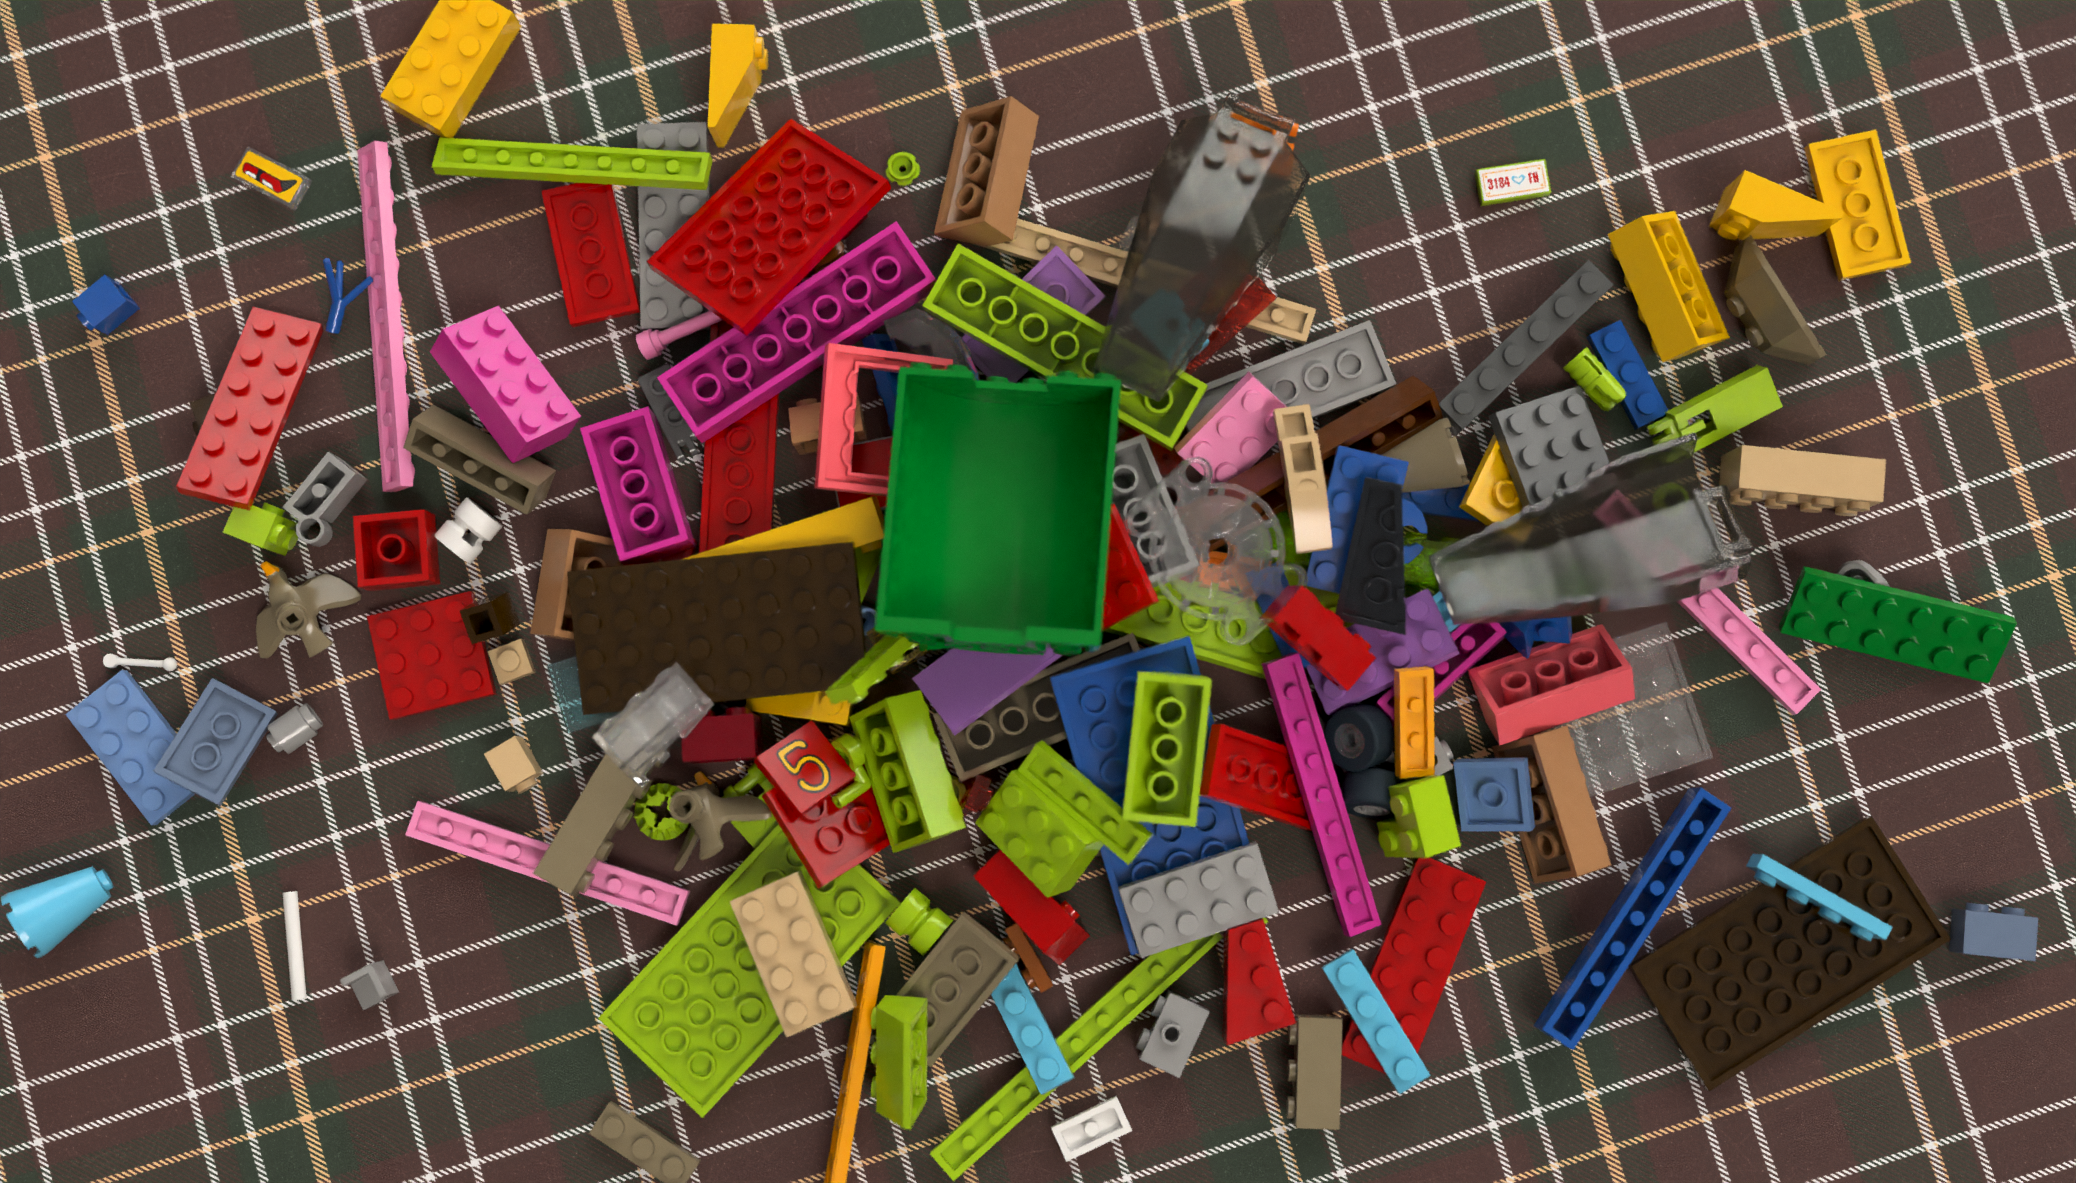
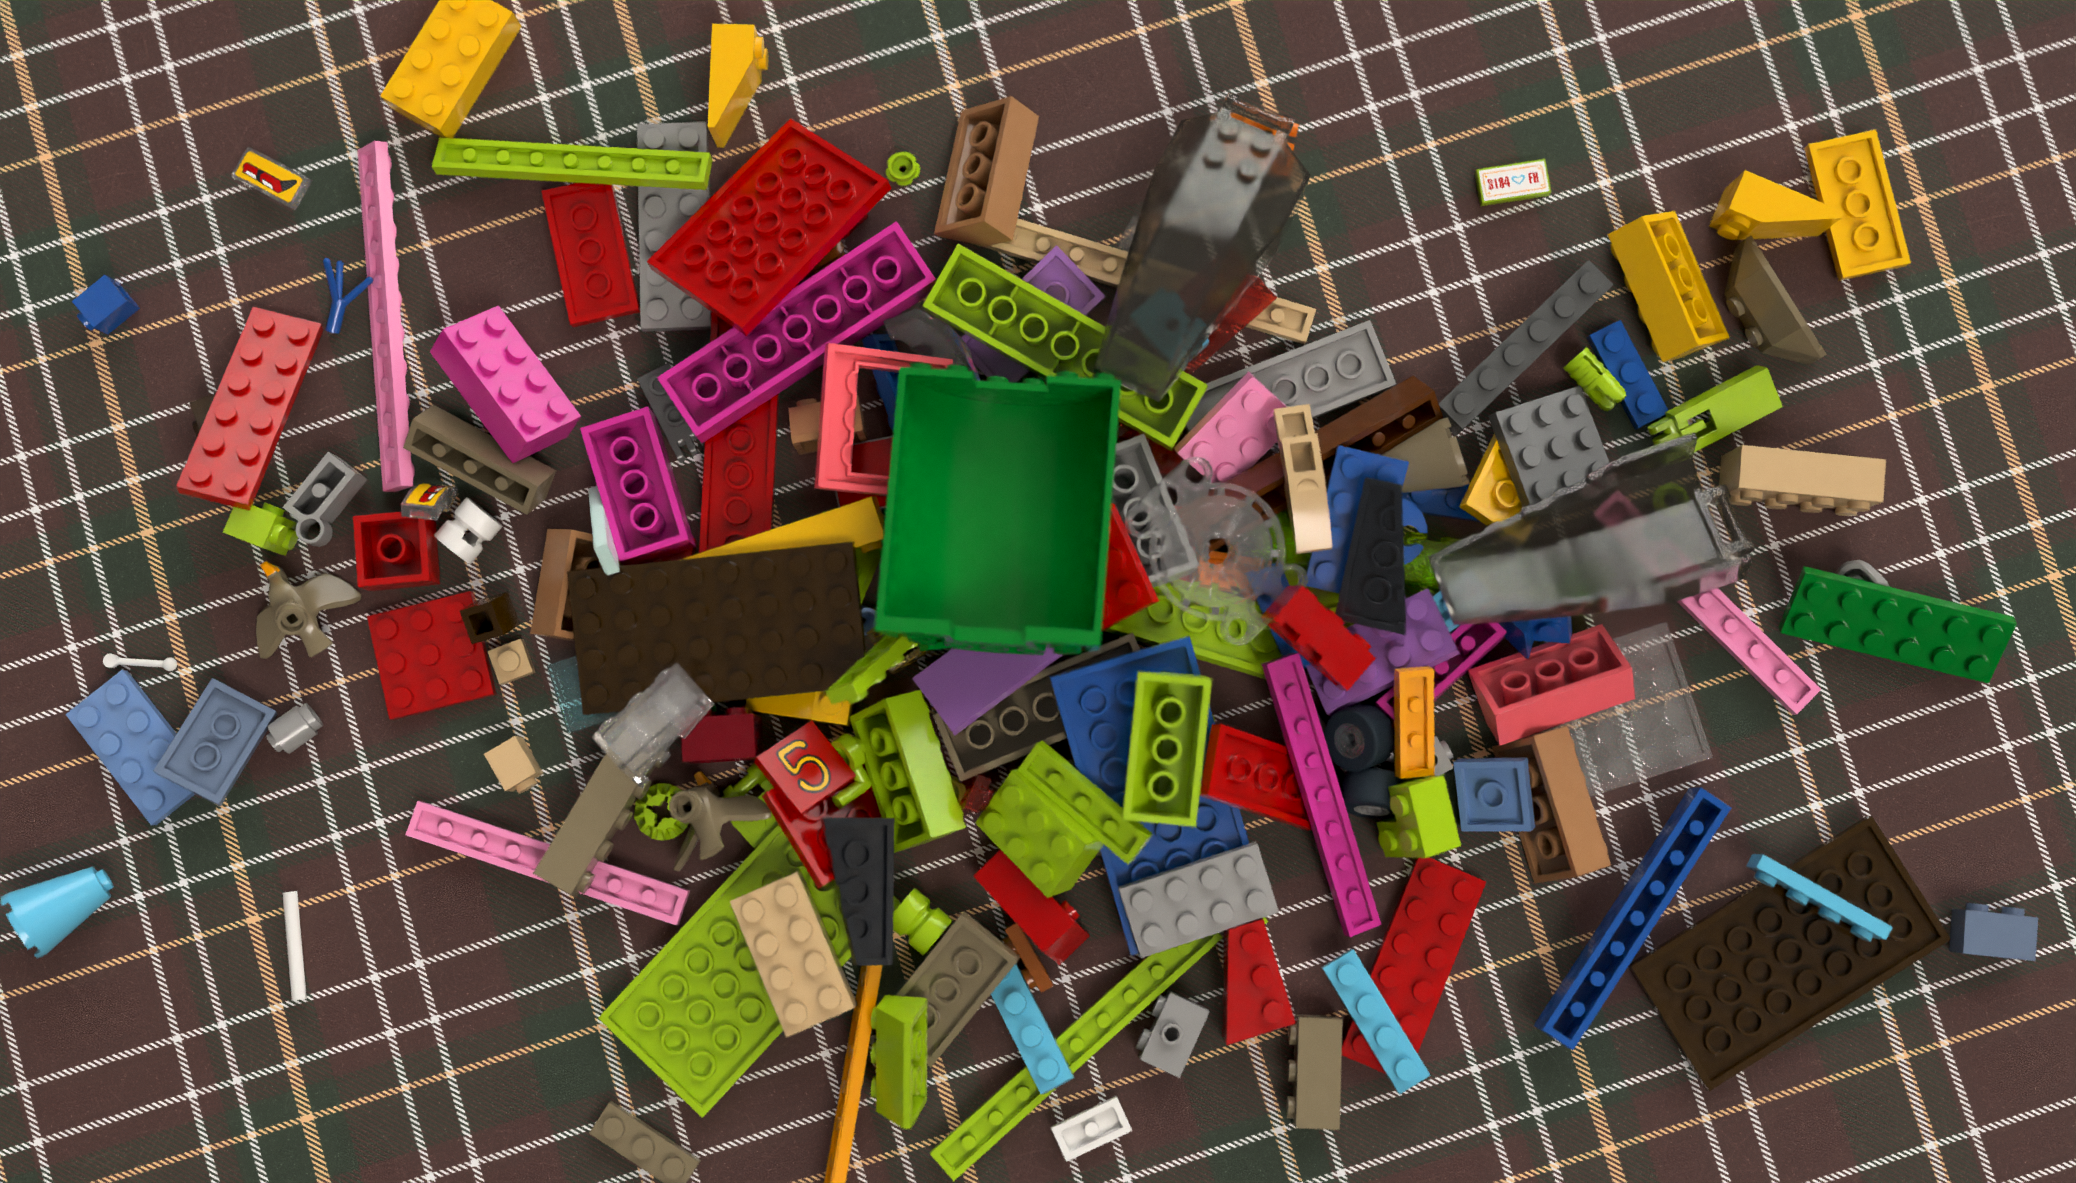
(371, 984): light grey panel -> none
(428, 501): none -> clear slope
(602, 536): none -> light aqua tile
(653, 342): bright pink piece -> none
(864, 880): none -> black wing

